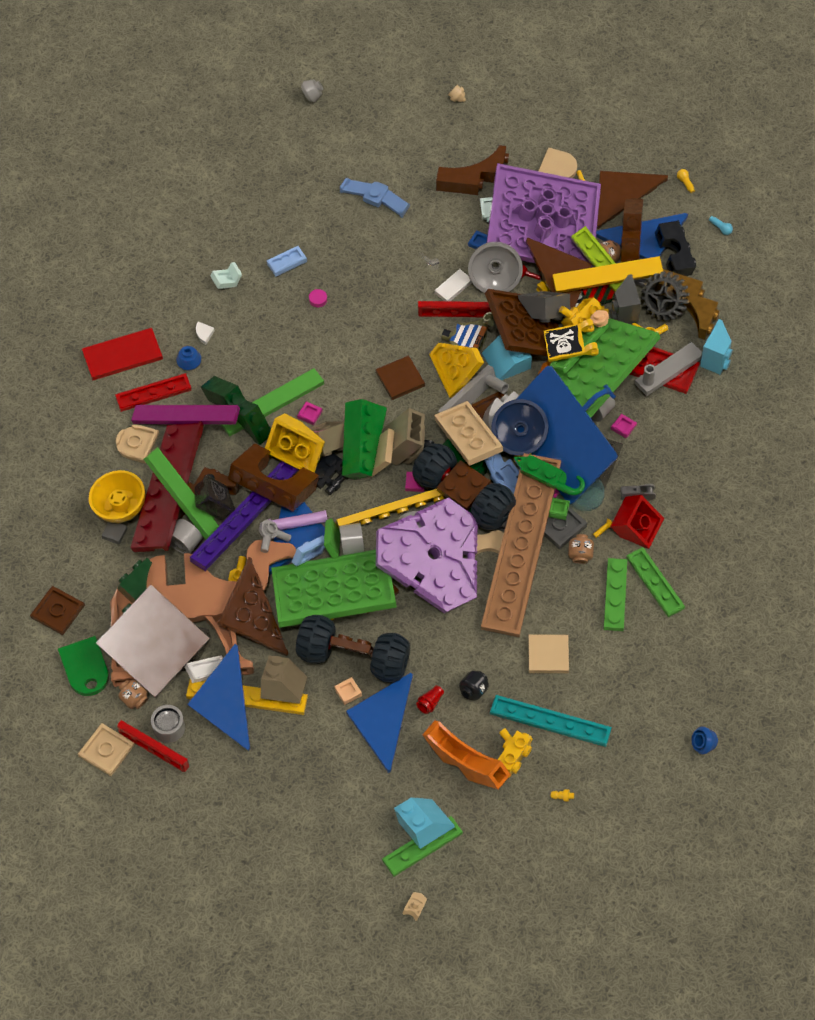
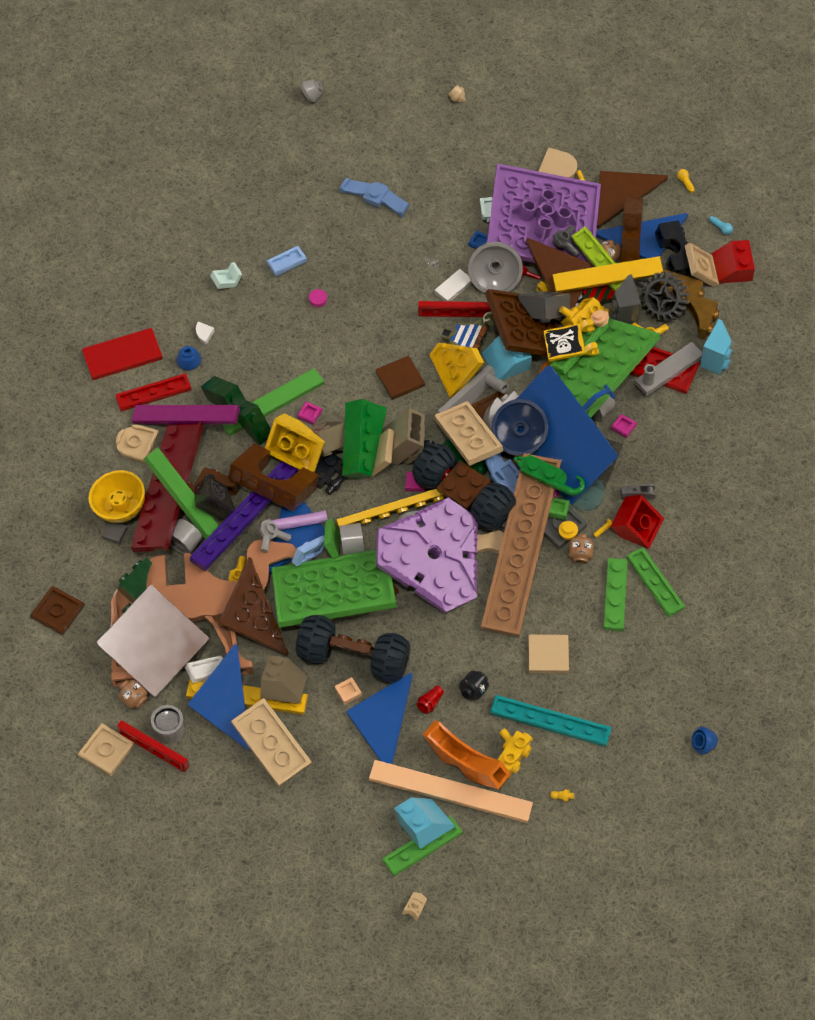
(84, 664): green tile -> none
(271, 742): none -> tan plate
(451, 791): none -> light nougat tile
(471, 178): reddish brown arch -> none
(562, 239): none -> dark grey piece
(568, 530): none -> yellow plate
(701, 265): none -> tan tile
(734, 262): none -> red slope

